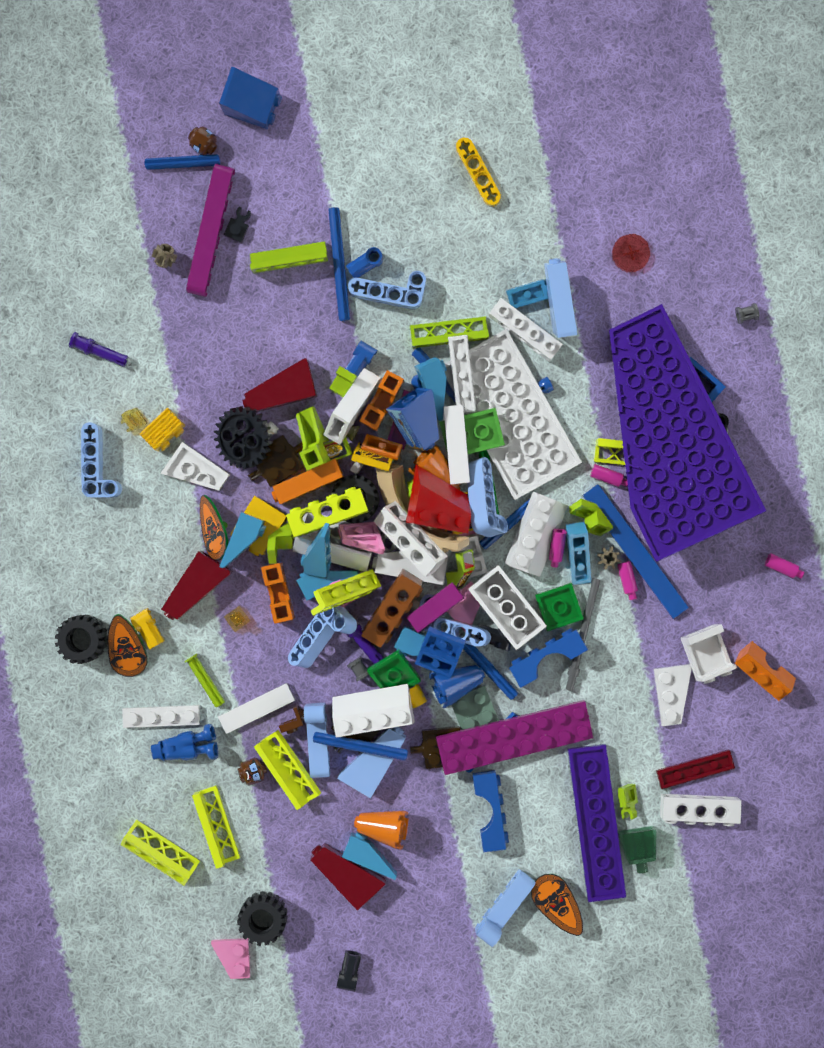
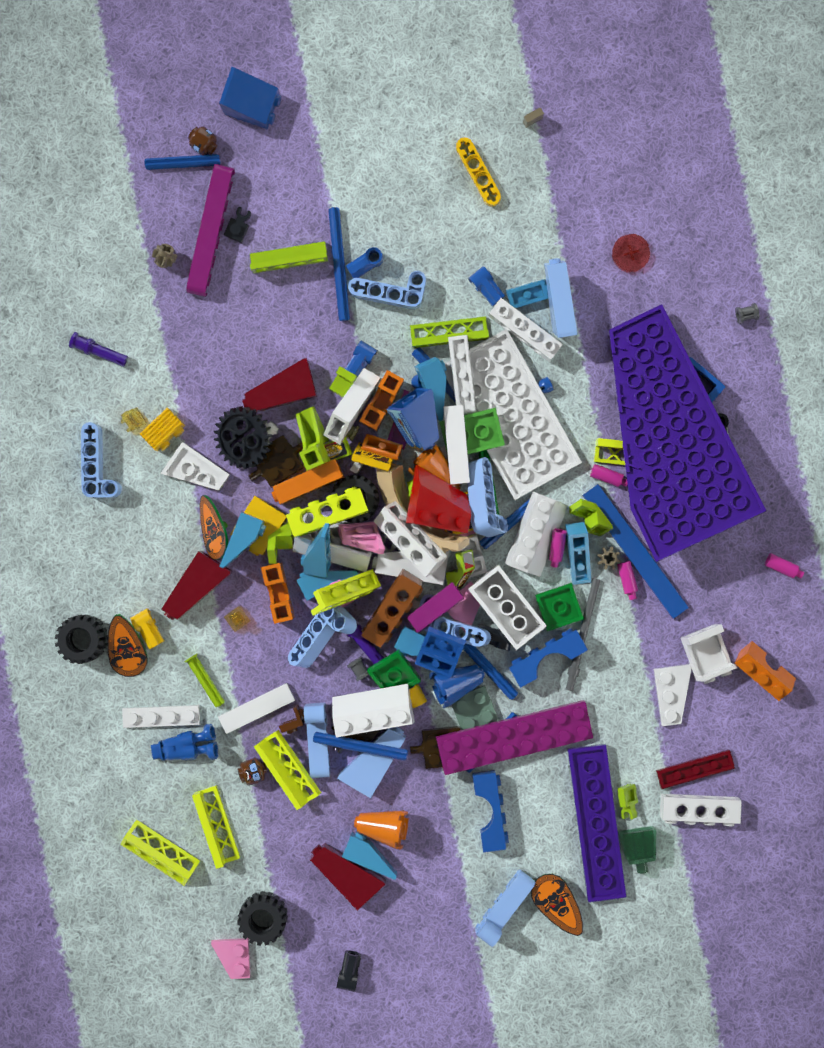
(484, 283): none -> blue piece
(533, 117): none -> dark tan tile

